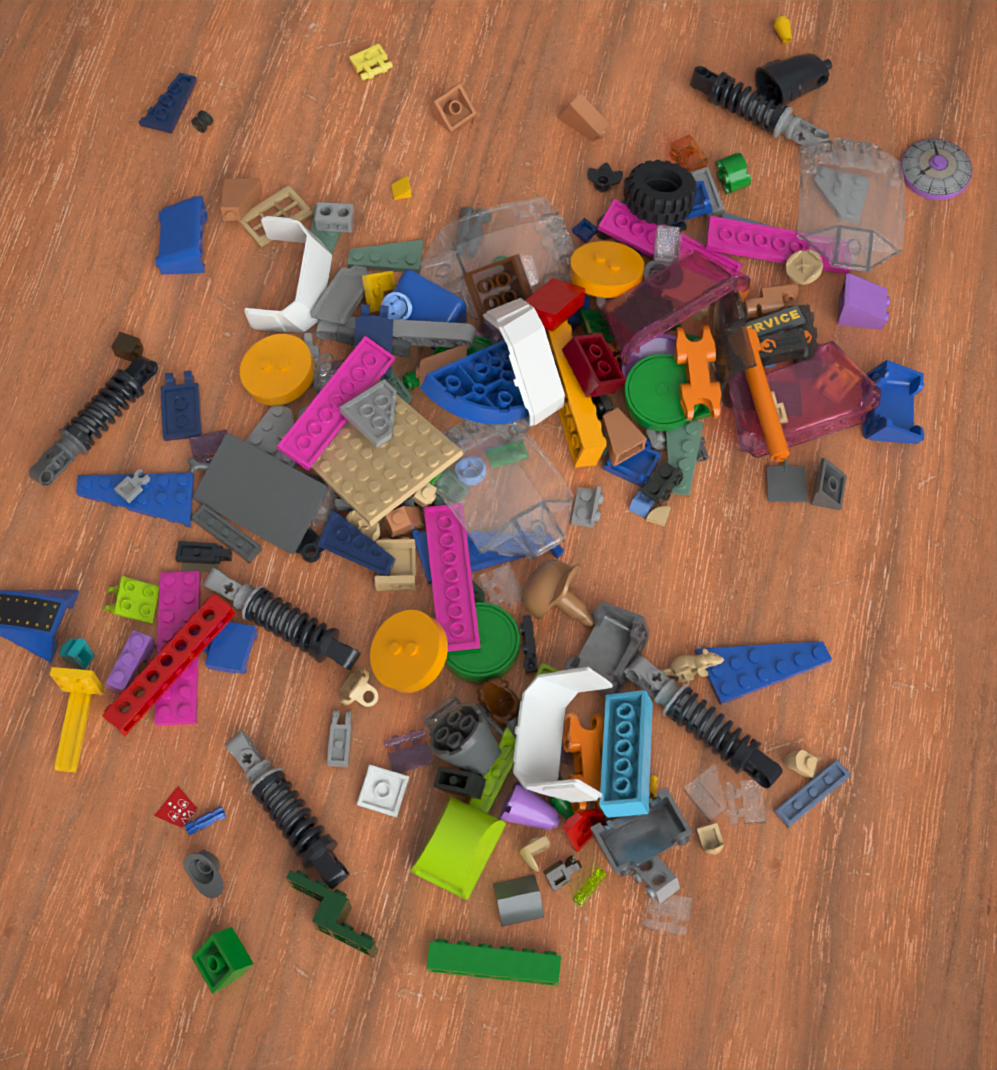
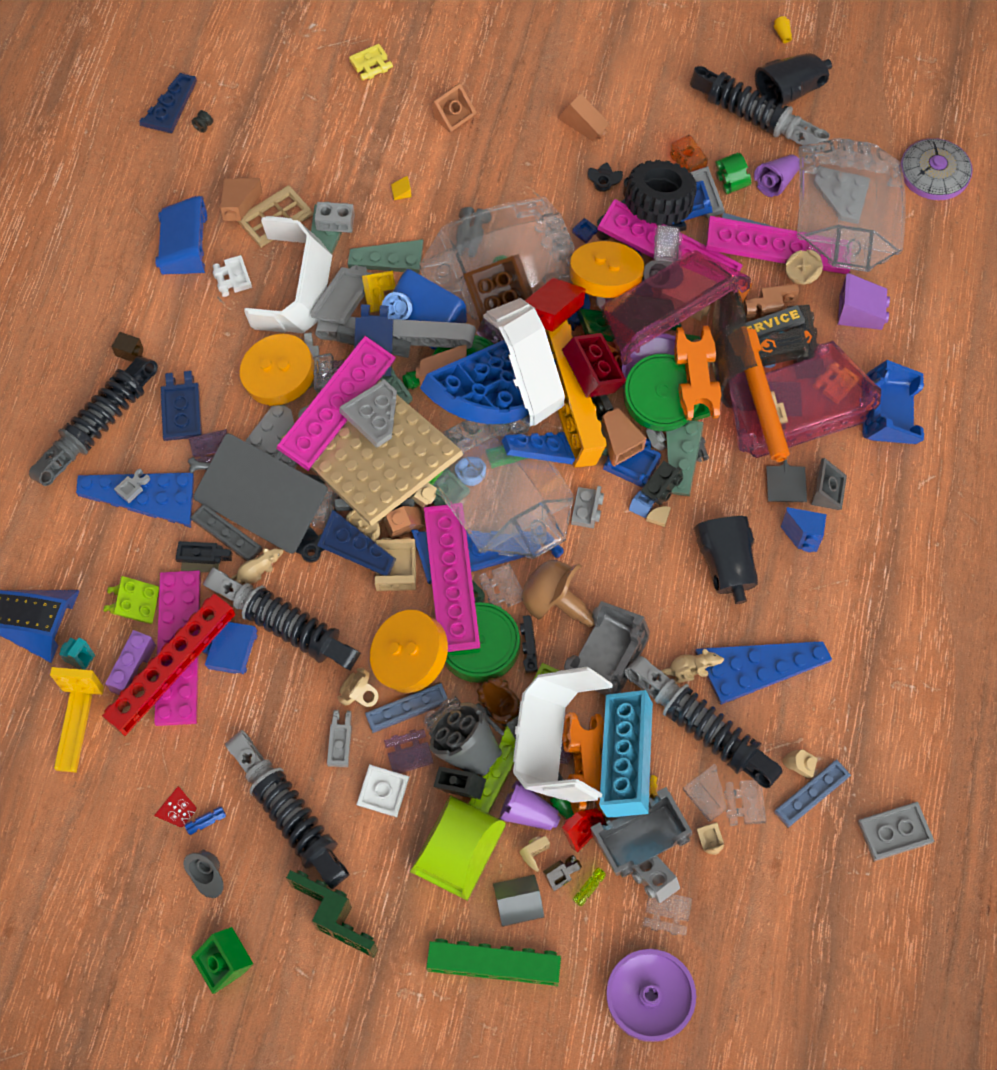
(238, 275): none -> white plate
(253, 569): none -> tan animal
(406, 708): none -> sand blue tile
(543, 447): none -> blue wing
(651, 995): none -> medium lavender dish
(729, 554): none -> black torso
(776, 174): none -> medium lavender cone
(804, 528): none -> blue slope
(895, 831): none -> light grey tile

